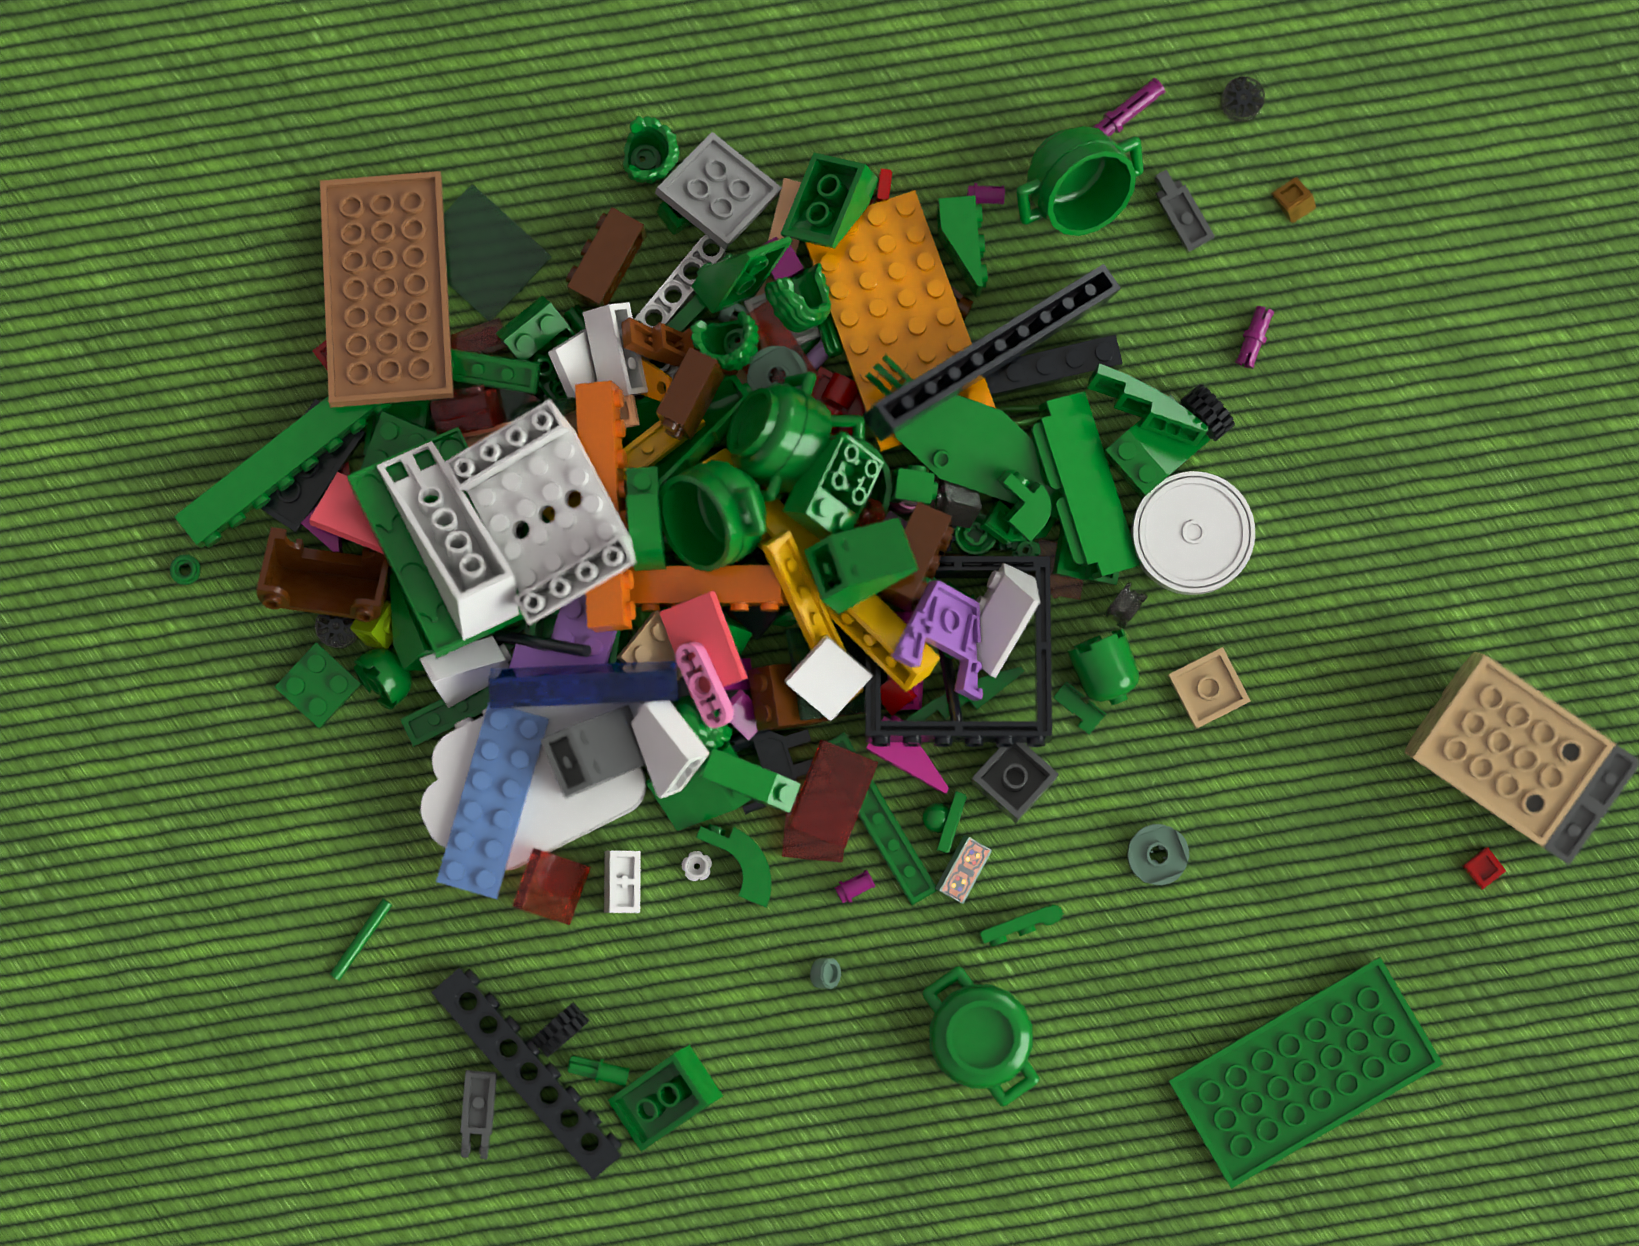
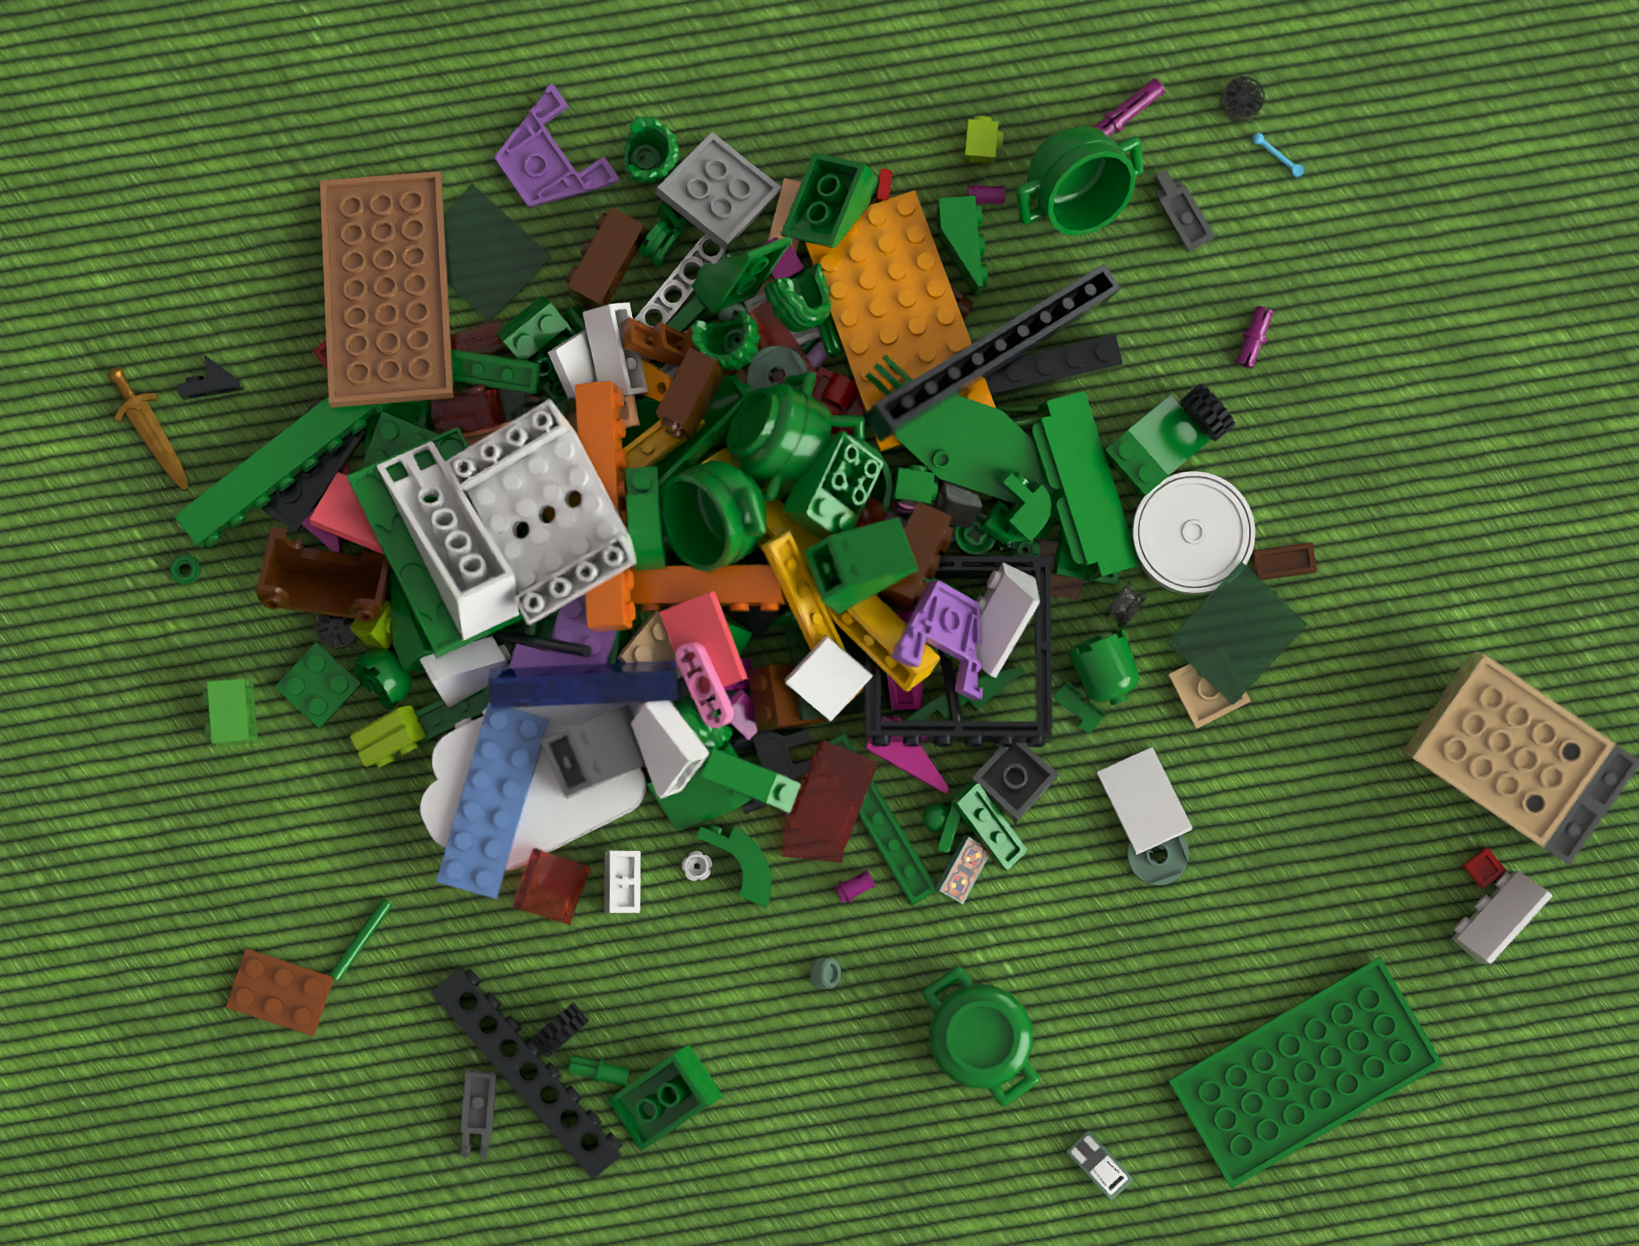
(148, 426): none -> pearl gold sword
(218, 382): none -> black slope
(231, 712): none -> bright green brick
(280, 992): none -> dark orange plate
(388, 736): none -> lime brick
(539, 166): none -> medium lavender wing
(660, 243): none -> green wheel
(895, 697): red tile -> none
(982, 140): none -> lime brick
(989, 826): none -> plate
(1023, 925): green hinge -> none
(1100, 1165): none -> slope
(1144, 800): none -> white tile
(1157, 410): green slope -> none
(1236, 633): none -> clear green piece
(1284, 561): none -> reddish brown tile
(1294, 200): pearl gold slope -> none
(1296, 170): none -> medium azure hinge
(1500, 916): none -> white slope

